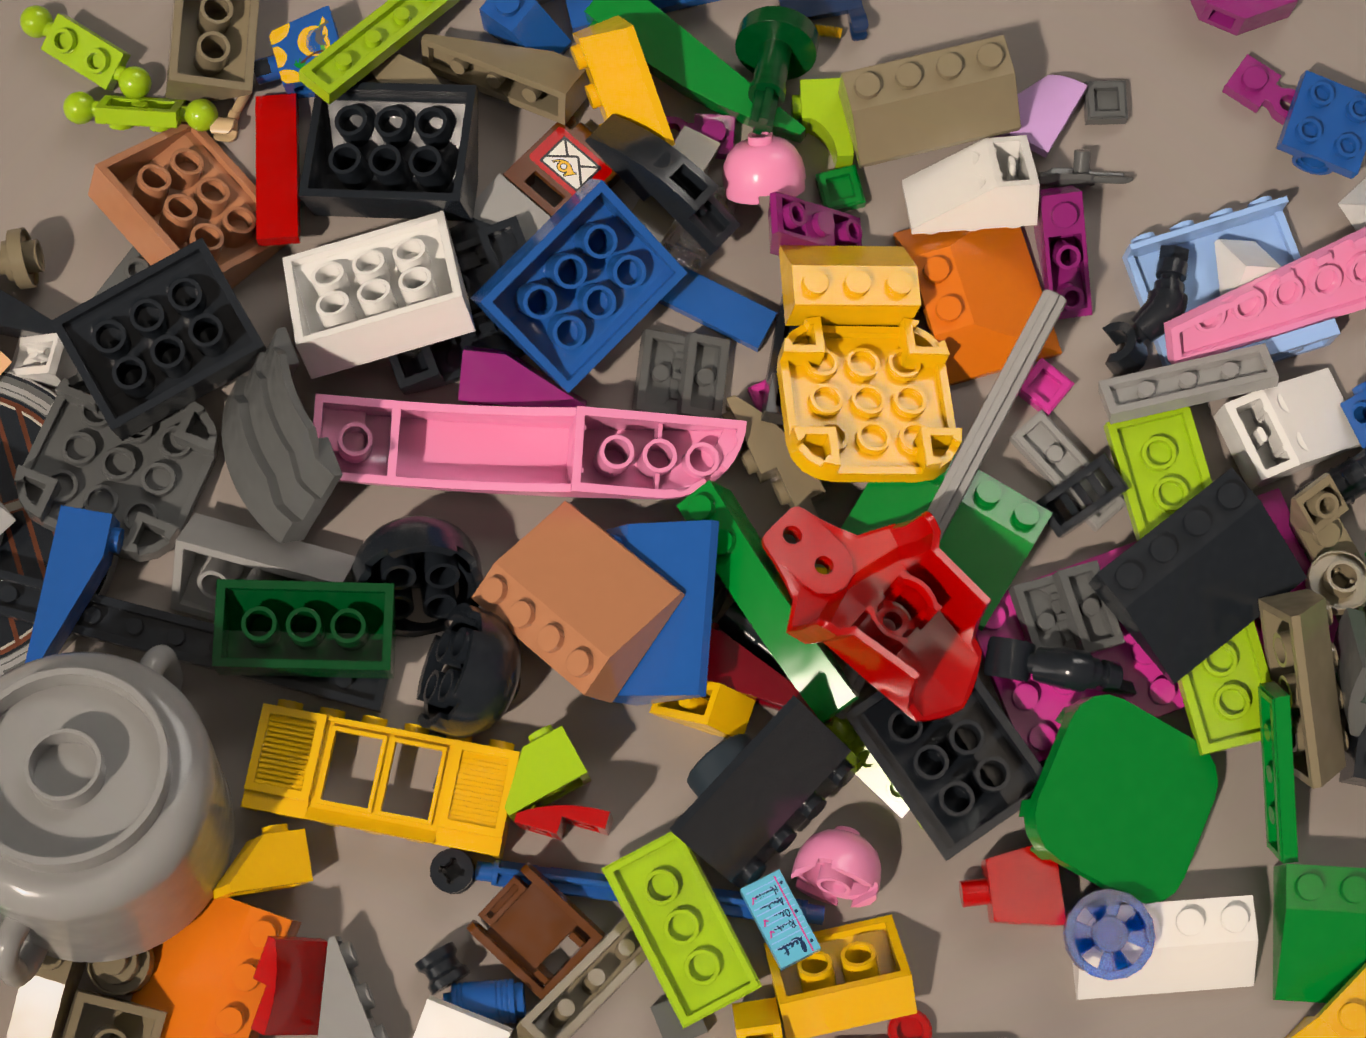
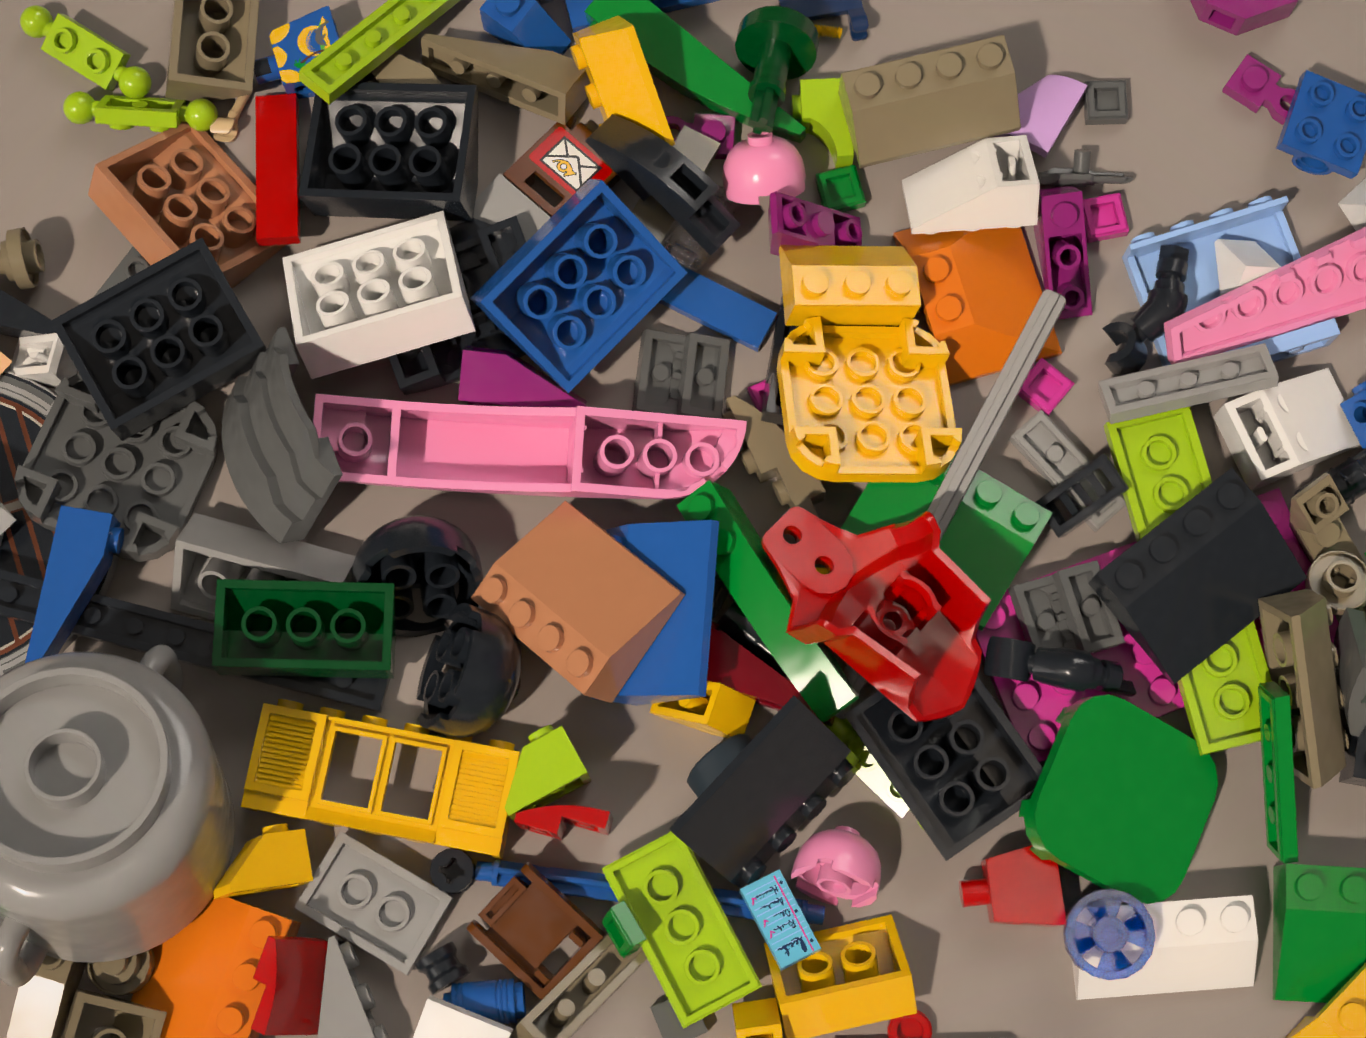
(374, 903): none -> light grey plate
(623, 929): none -> green tile
(1104, 218): none -> dark pink tile

